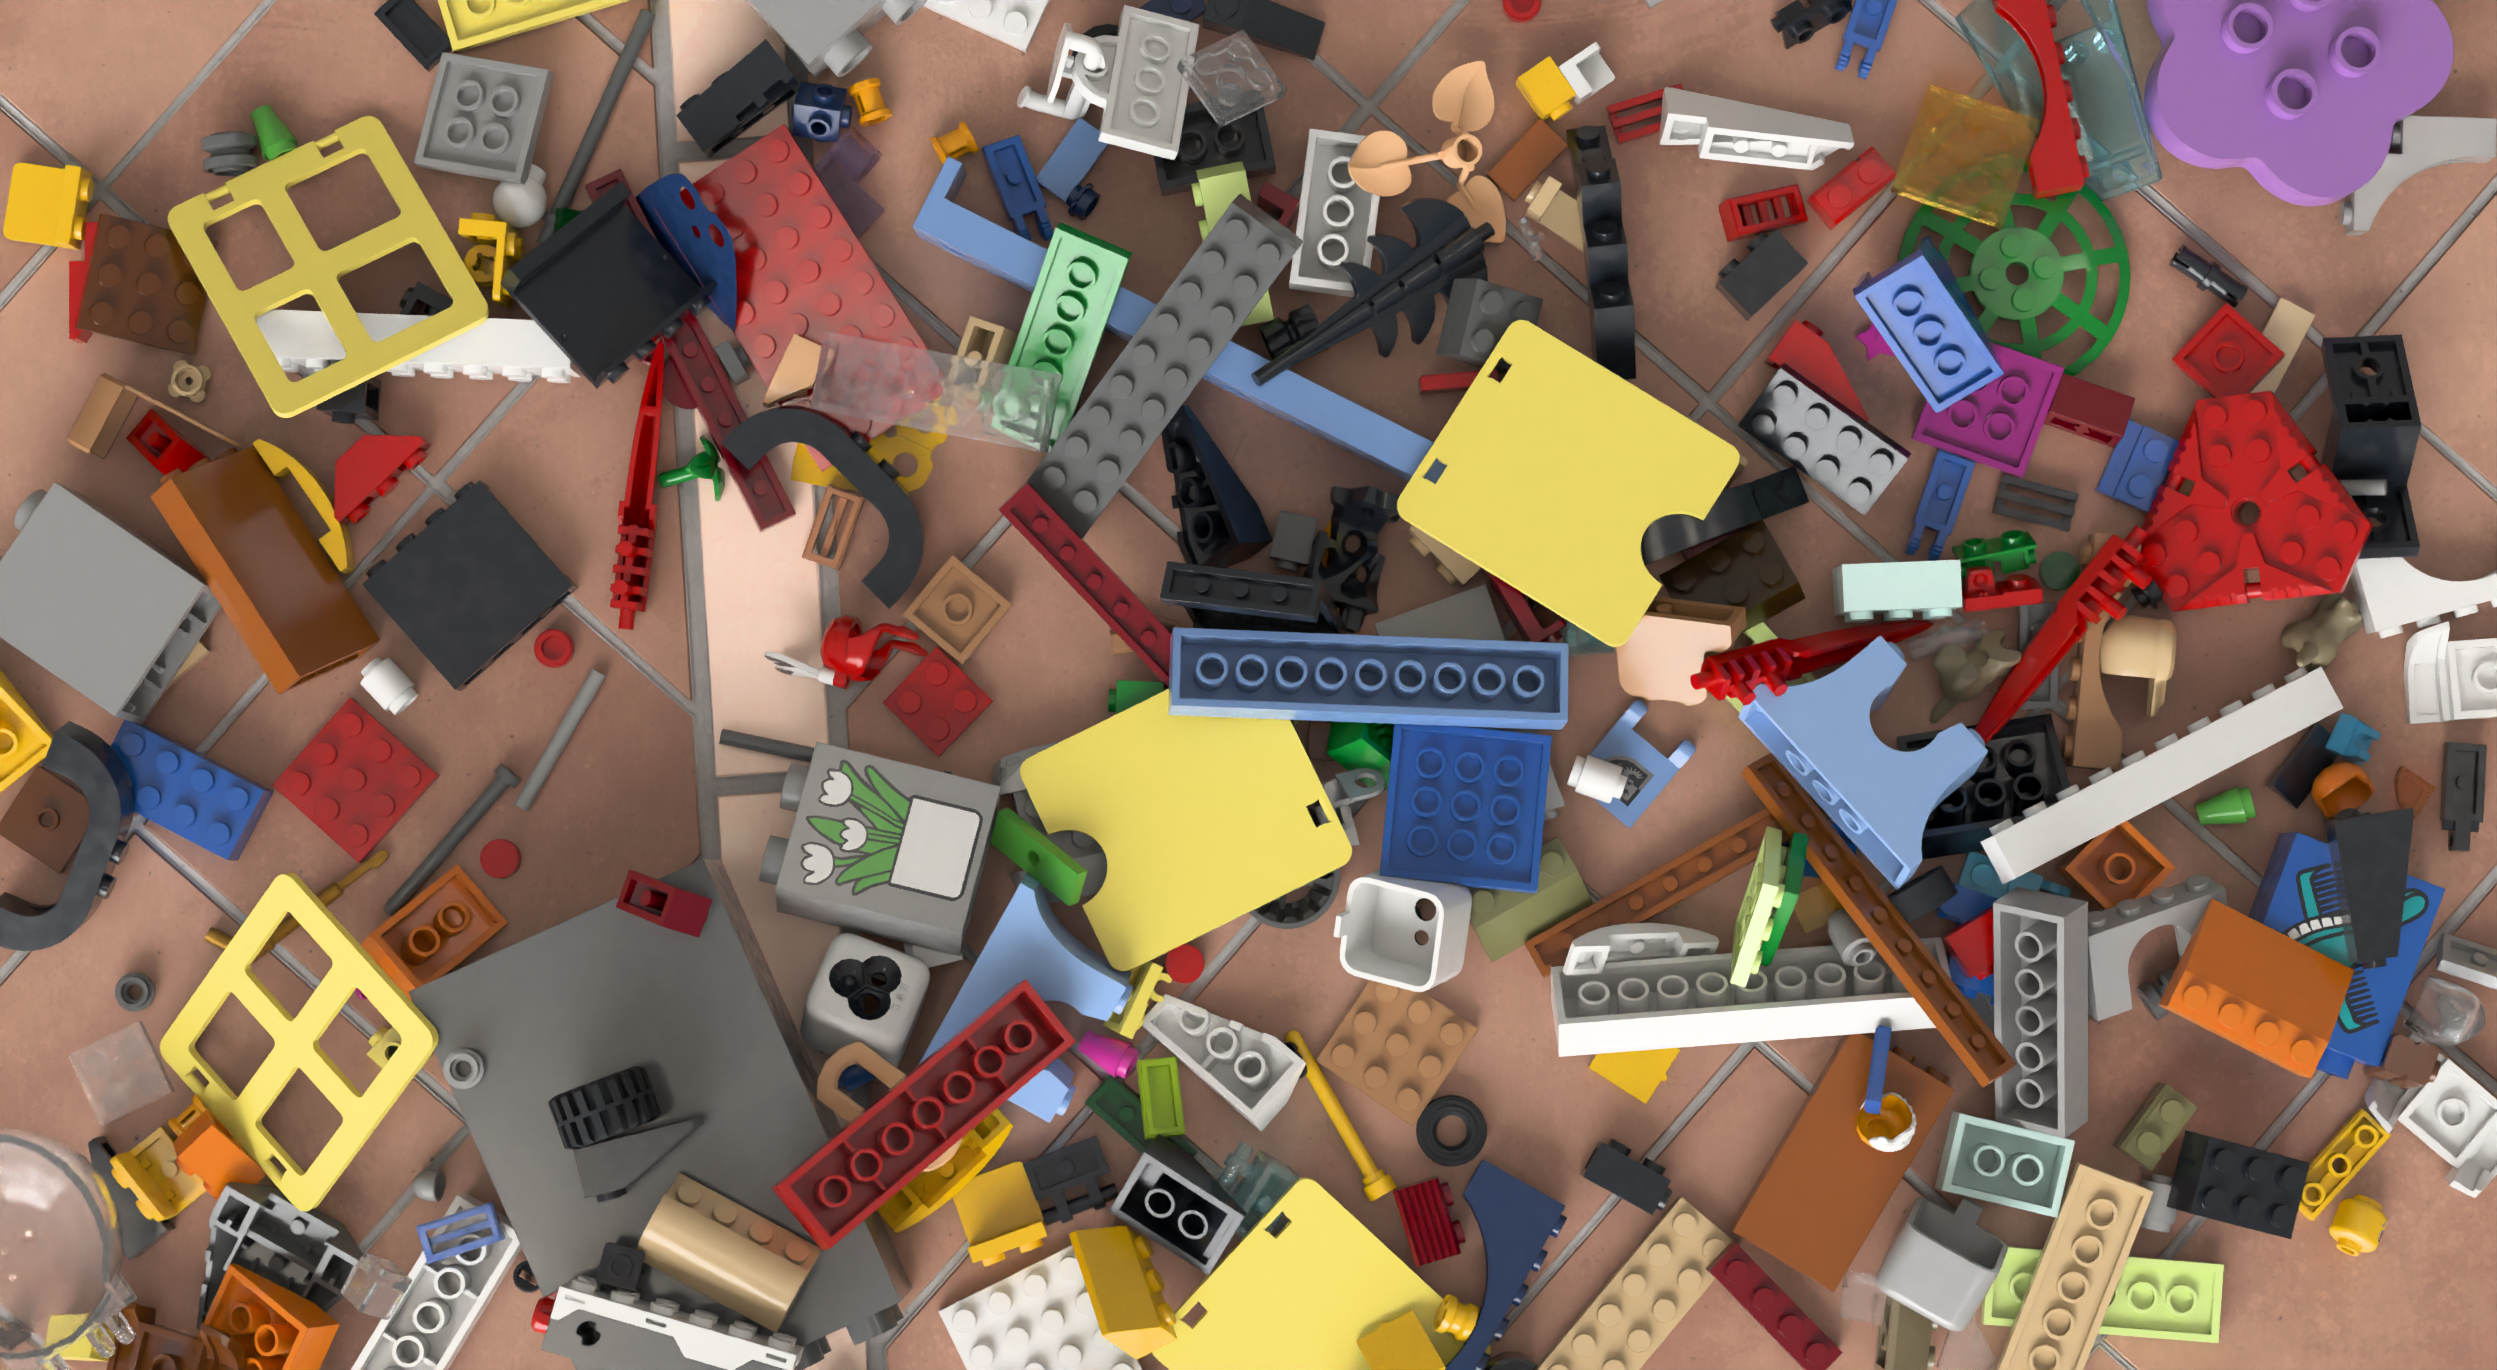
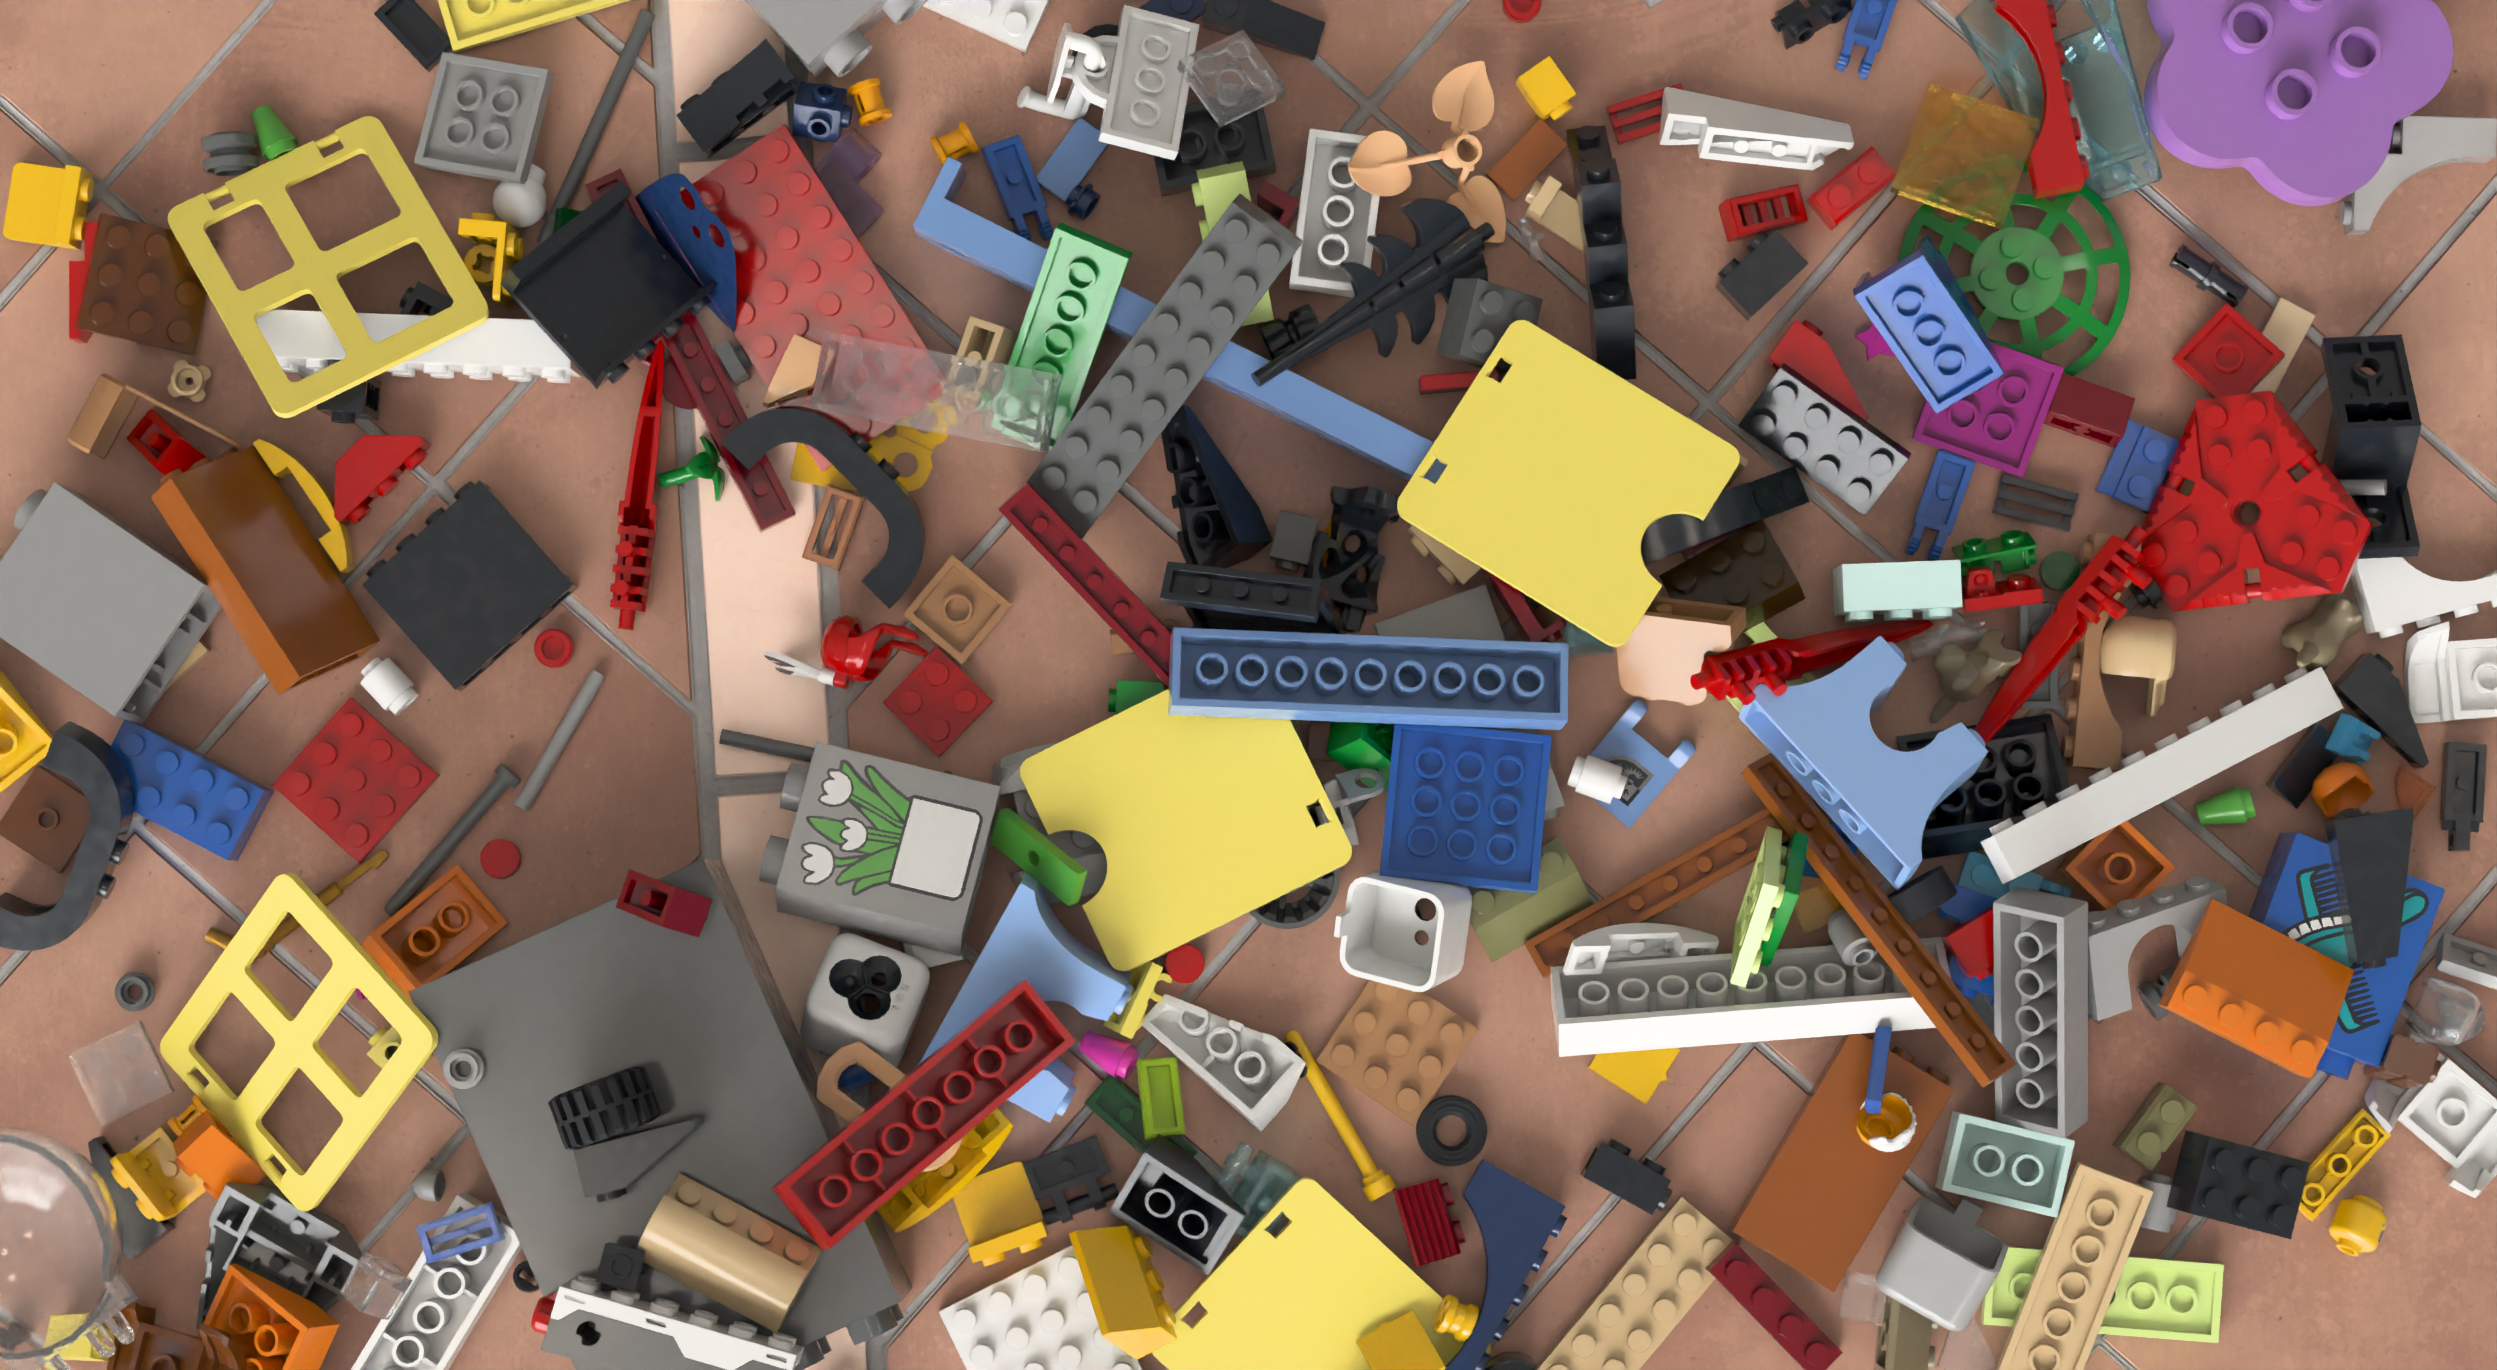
(1587, 73): white panel -> none
(2381, 703): none -> black slope

